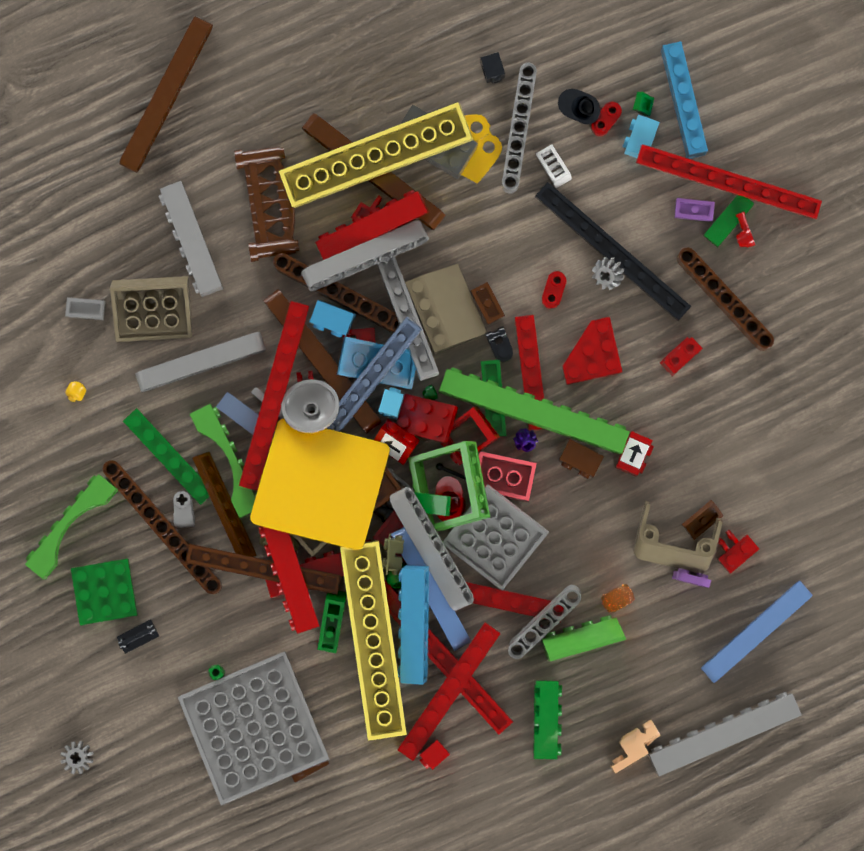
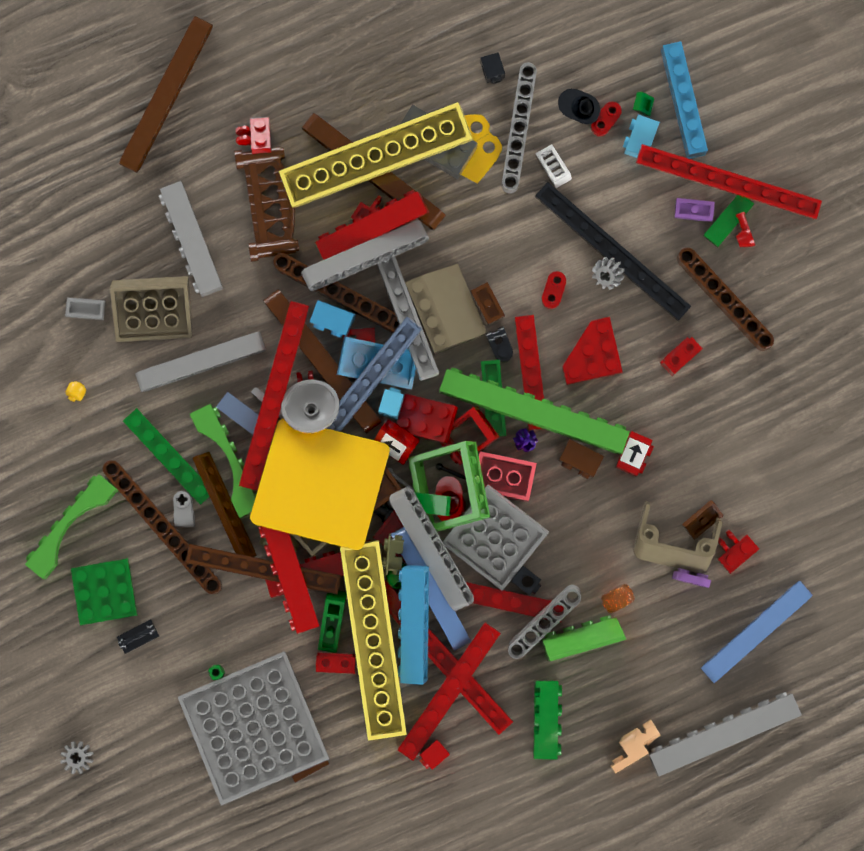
(260, 135): none -> hinge
(336, 663): none -> red window
(430, 393): green hinge -> none
(517, 580): none -> black brick

